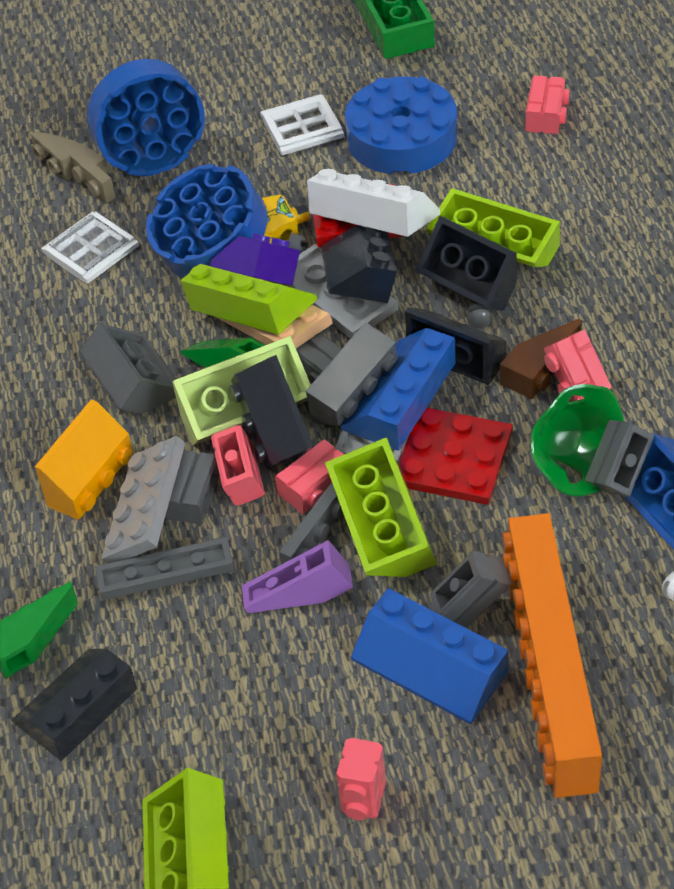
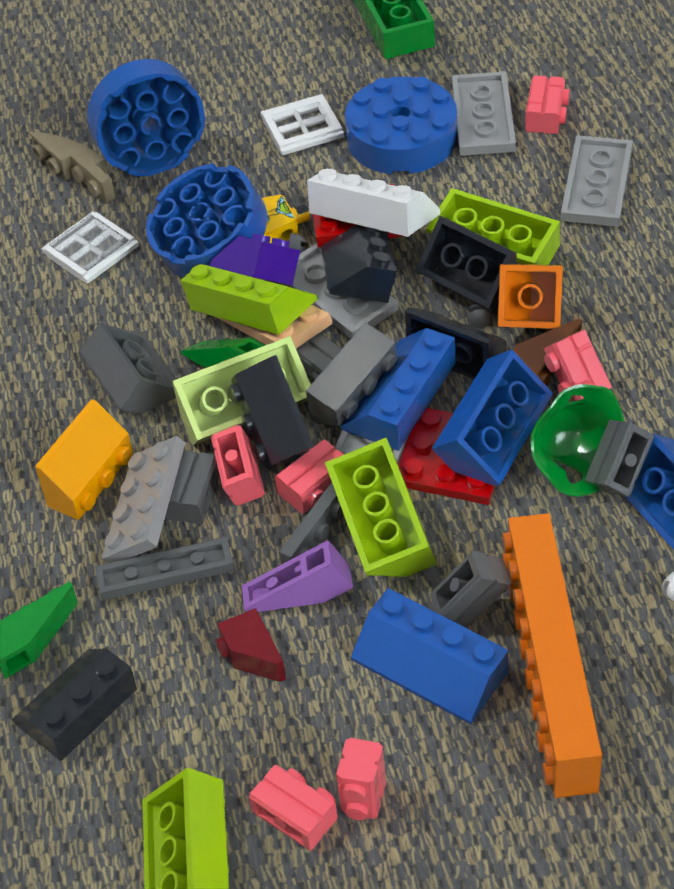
(250, 646): none -> dark red slope
(294, 806): none -> coral brick
(483, 113): none -> light grey plate
(493, 419): none -> blue slope
(530, 296): none -> orange slope
(597, 181): none -> light grey plate

